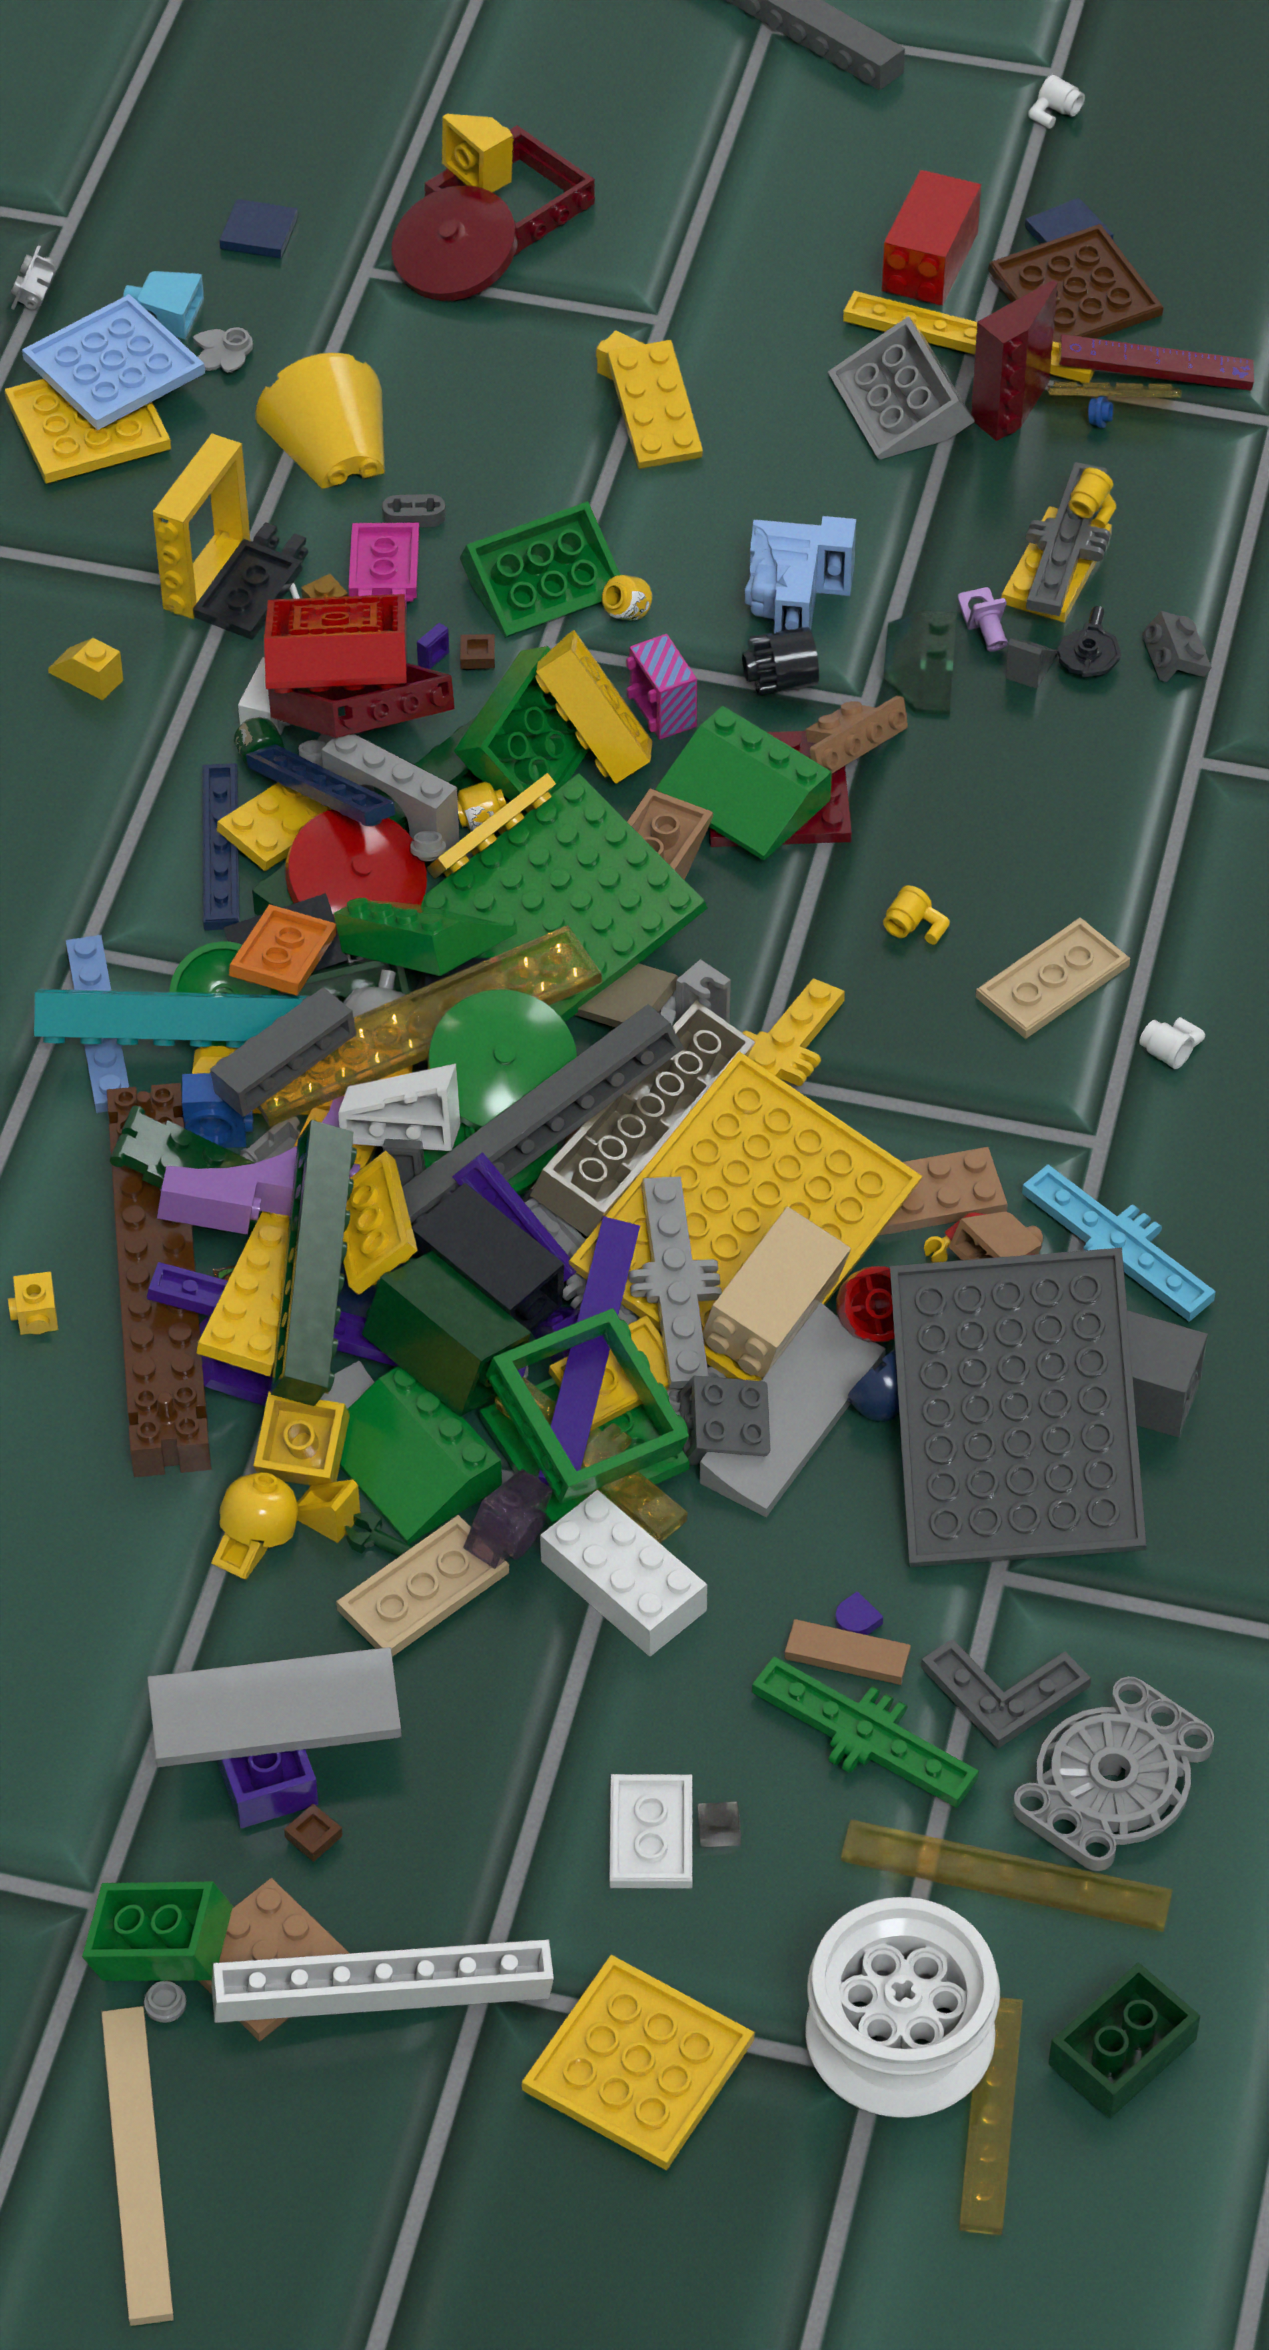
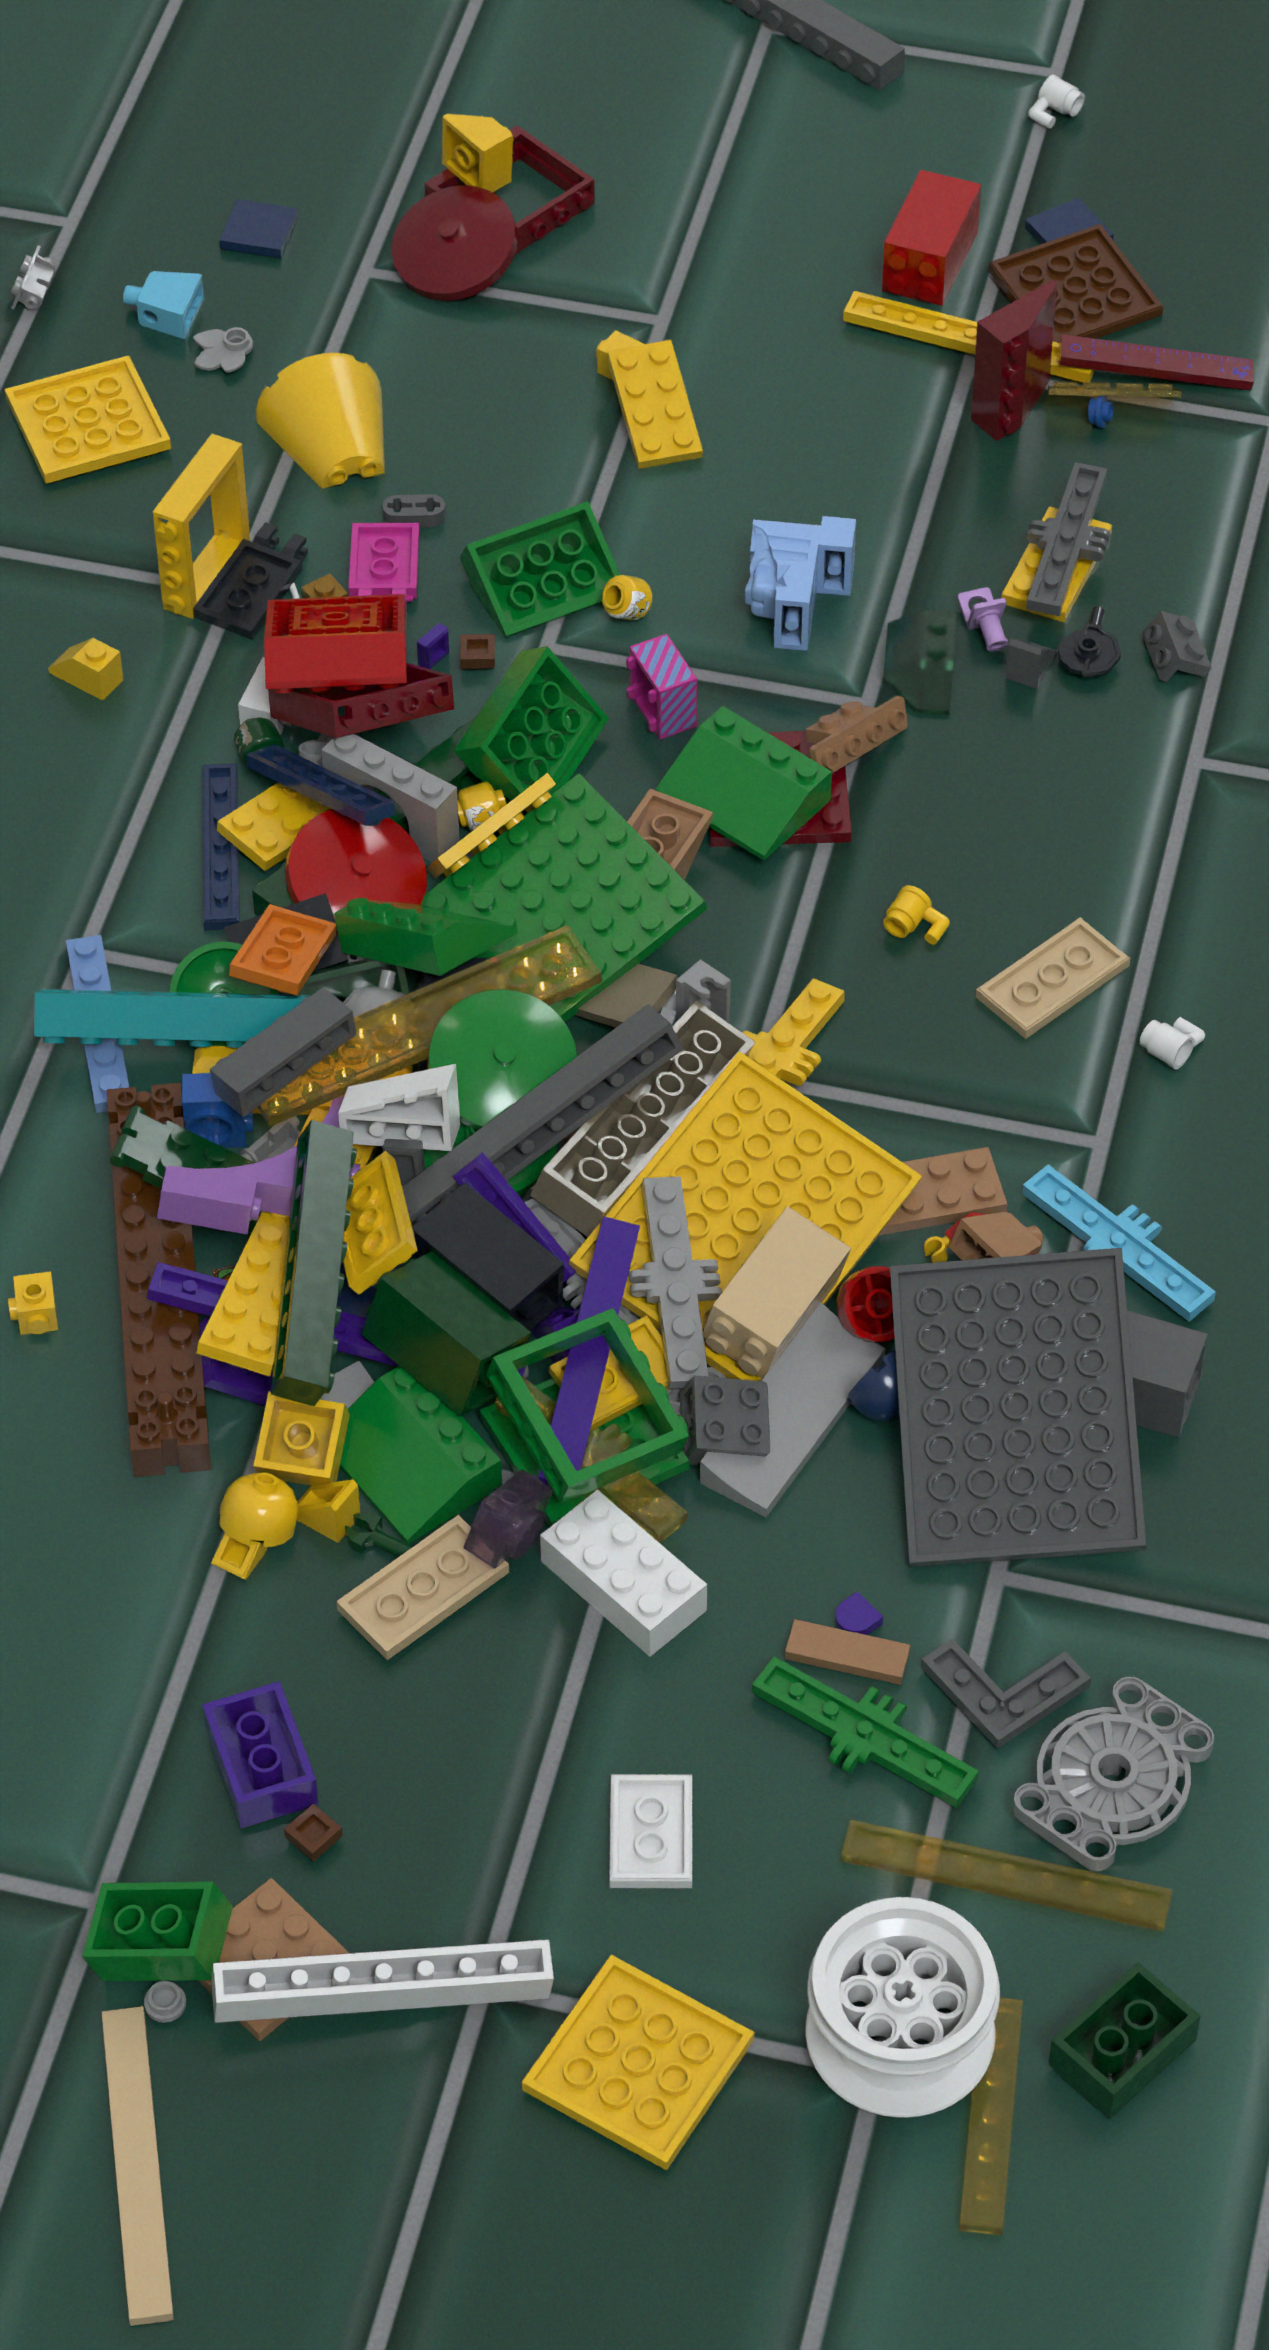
(113, 361): light blue plate -> none
(274, 1707): light grey arch -> none
(428, 845): light grey plate -> none
(594, 708): yellow slope -> none
(719, 1824): clear smoke plate -> none
(781, 661): black gear -> none
(900, 392): light grey slope -> none
(1092, 493): yellow piece -> none

